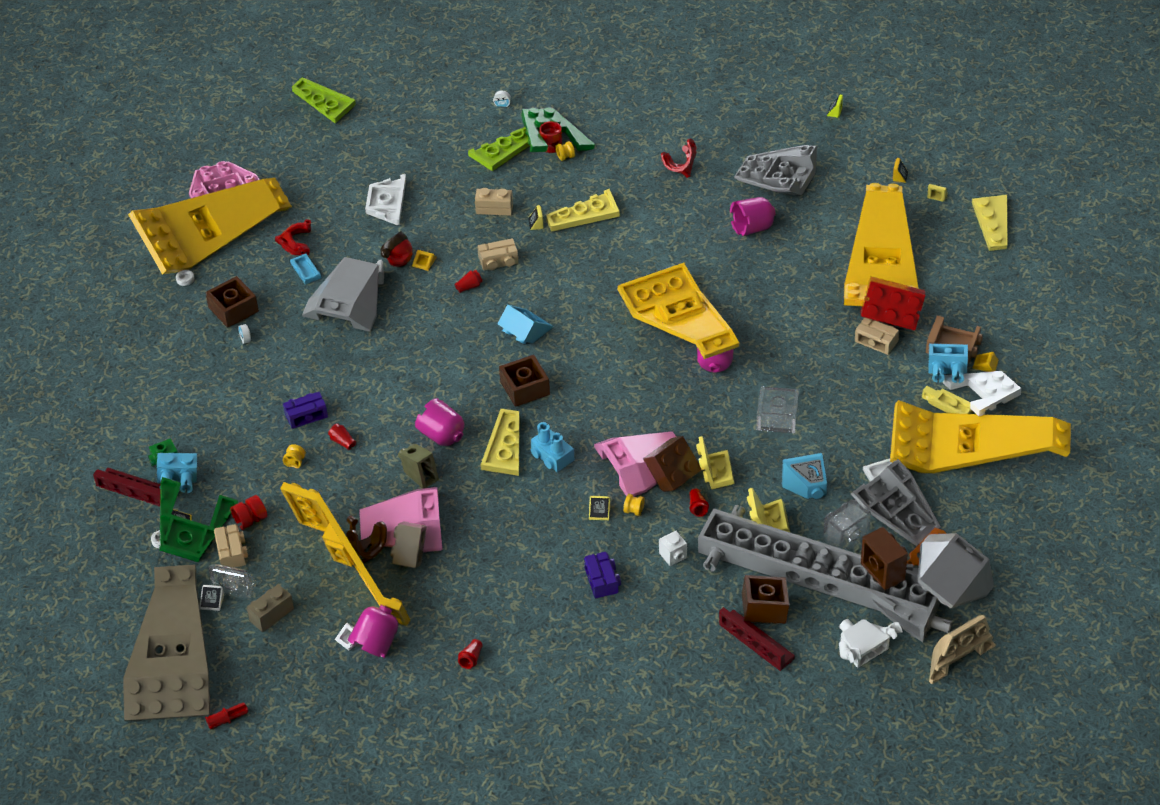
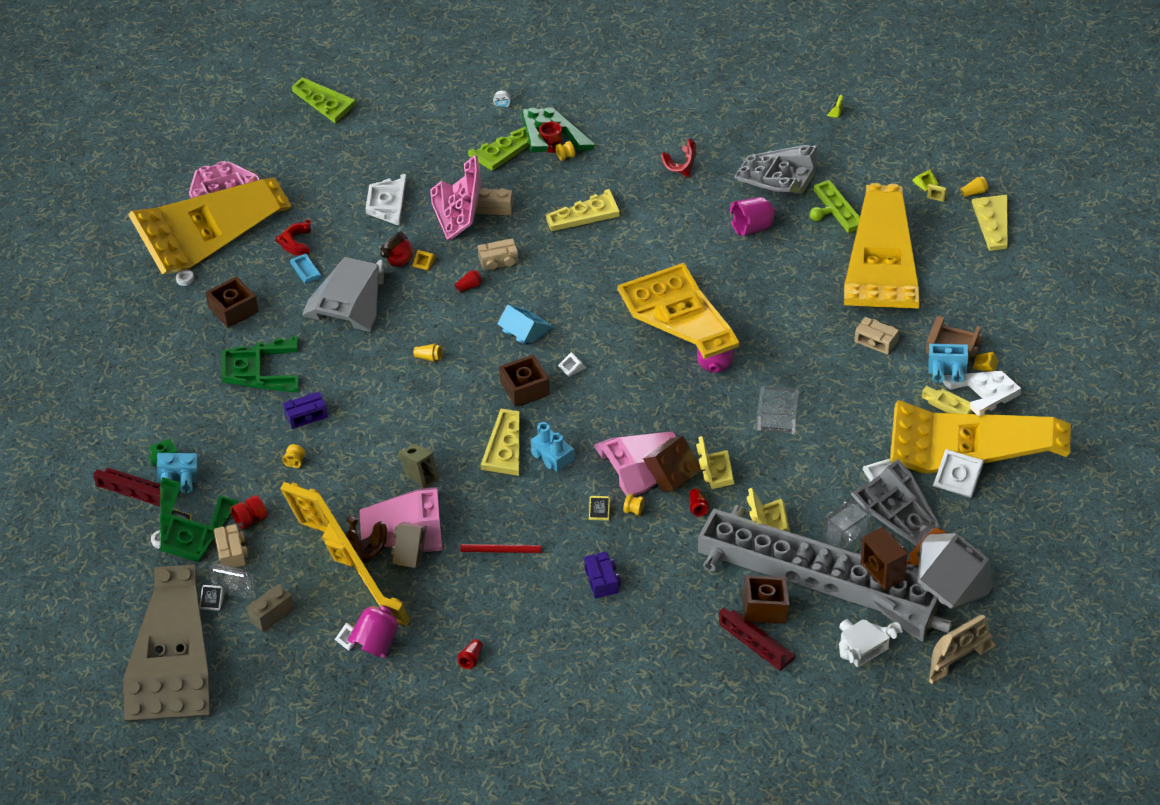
(226, 715): red axle -> none
(242, 366): none -> green wing
(244, 333): white tile -> none
(341, 436): red cone -> none
(429, 352): none -> yellow cone
(440, 423): dark pink cylinder -> none
(457, 203): none -> bright pink wedge
(500, 548): none -> red bar
(536, 219): slope -> none
(571, 365): none -> white slope
(673, 548): white brick -> none
(805, 476): medium azure slope -> none
(836, 205): none -> lime plate
(892, 303): red piece -> none
(900, 172): slope -> none
(925, 179): none -> neon yellow slope
(958, 473): none -> white tile
(975, 187): none -> yellow cone

